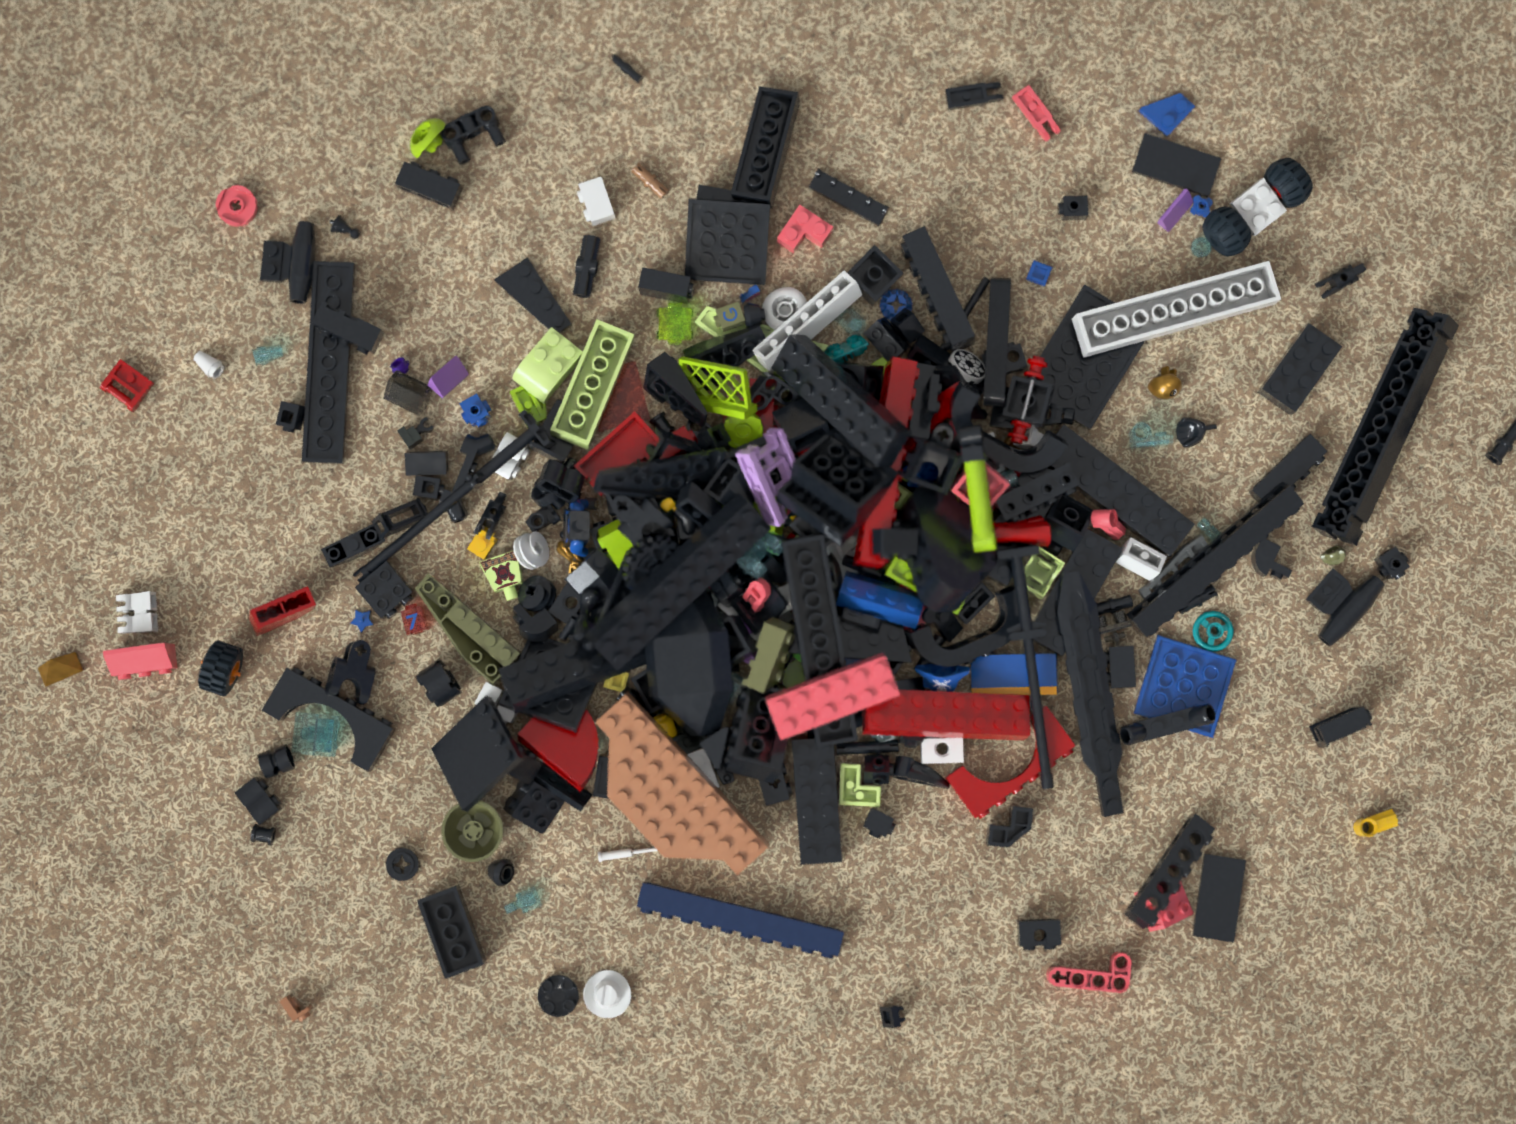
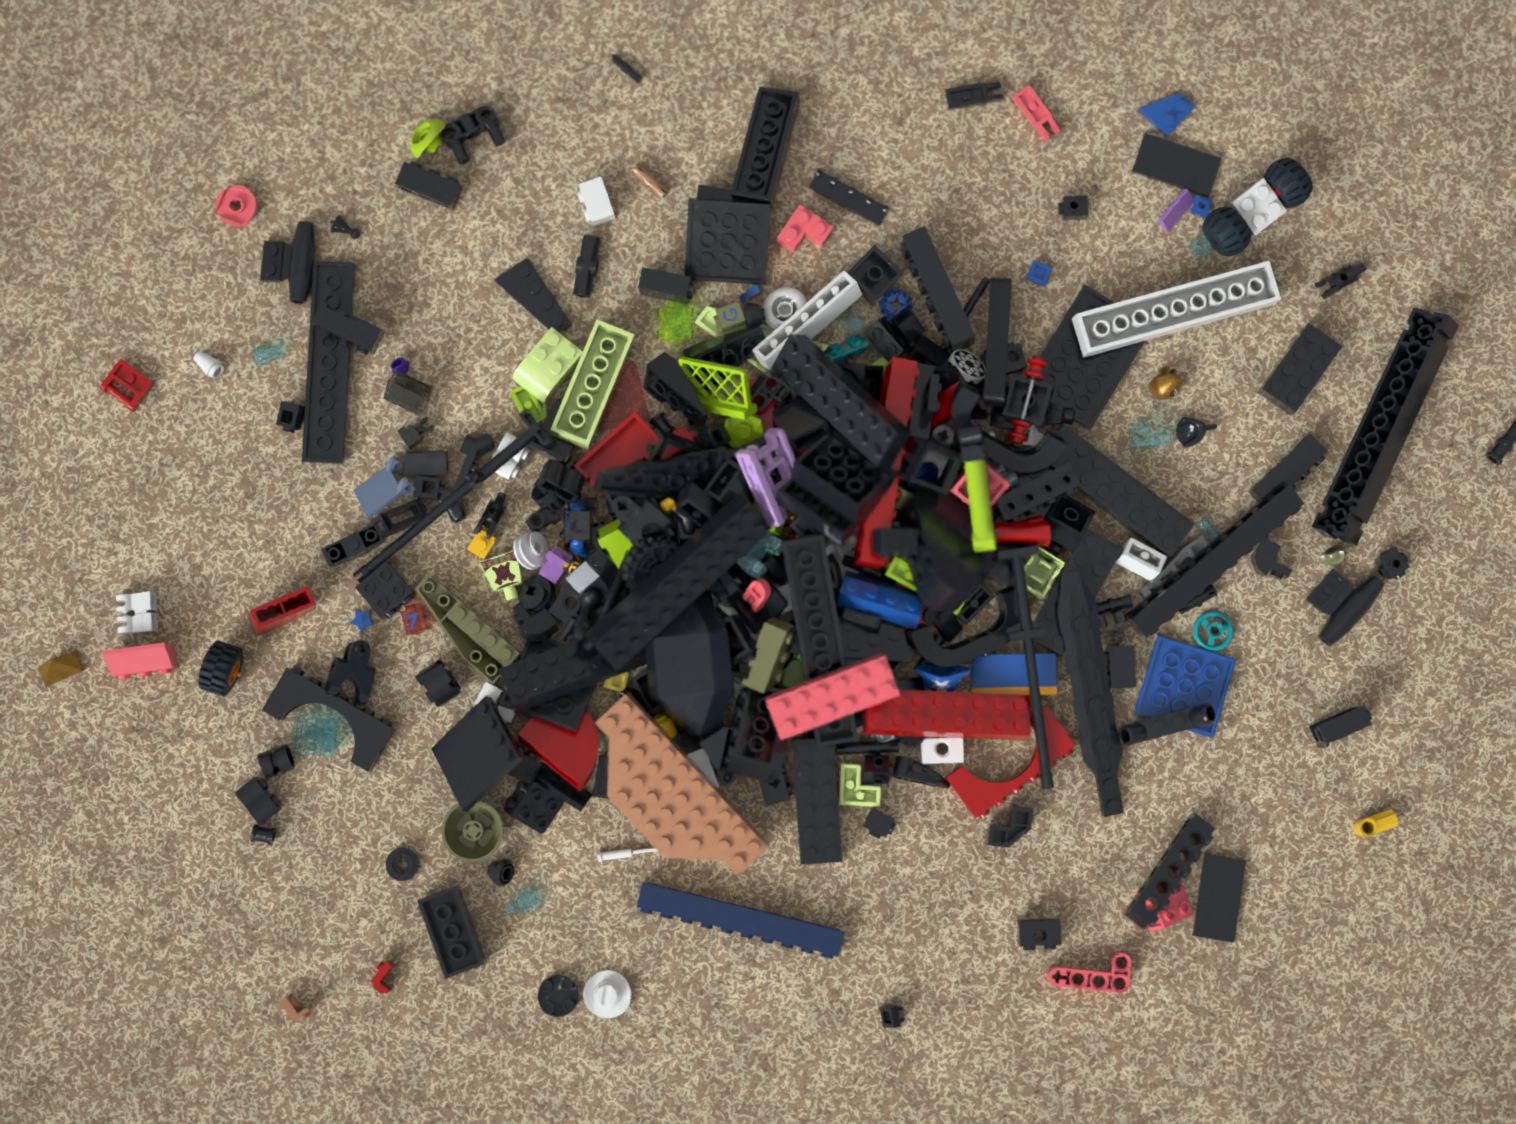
(382, 971): none -> red bracket
(383, 488): none -> sand blue flag
(448, 377): medium lavender slope -> none
(470, 406): blue brick -> none
(556, 565): none -> medium lavender brick
(1108, 521): coral piece -> none

